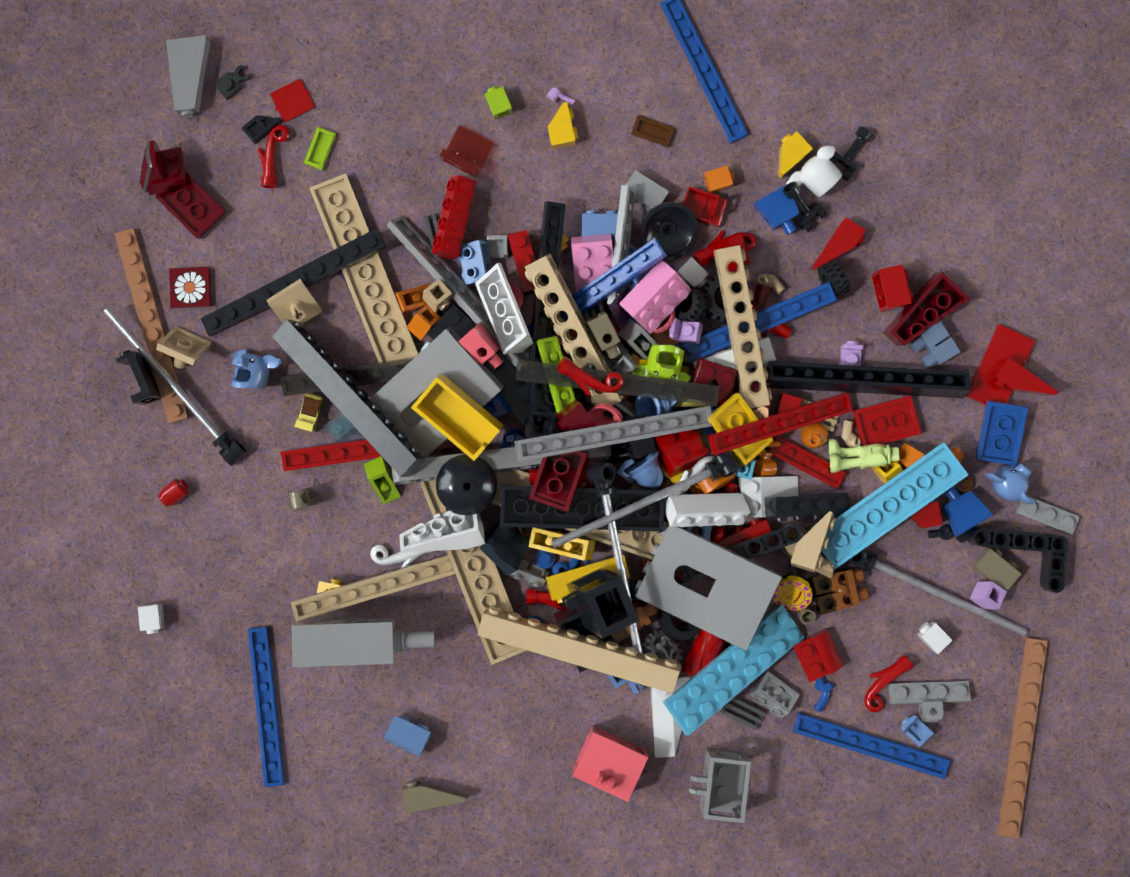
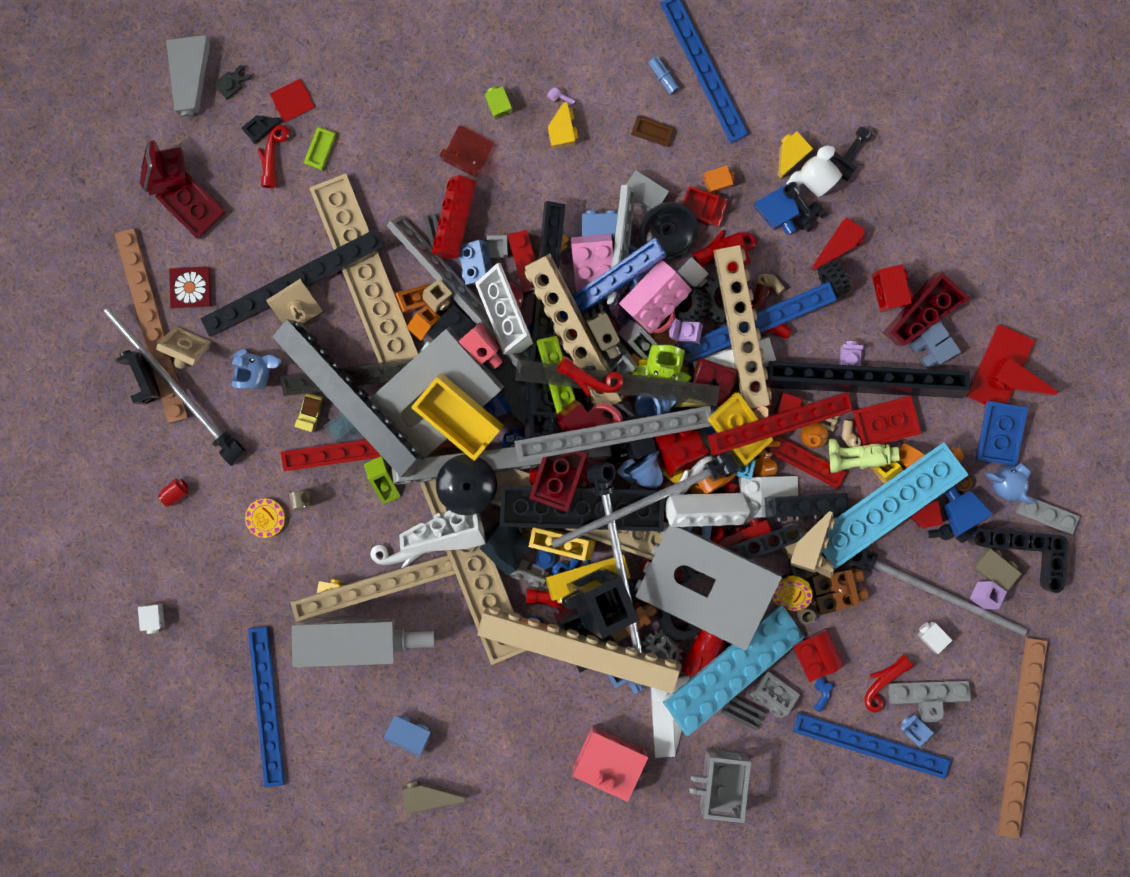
(265, 518): none -> yellow tile
(663, 75): none -> medium blue axle

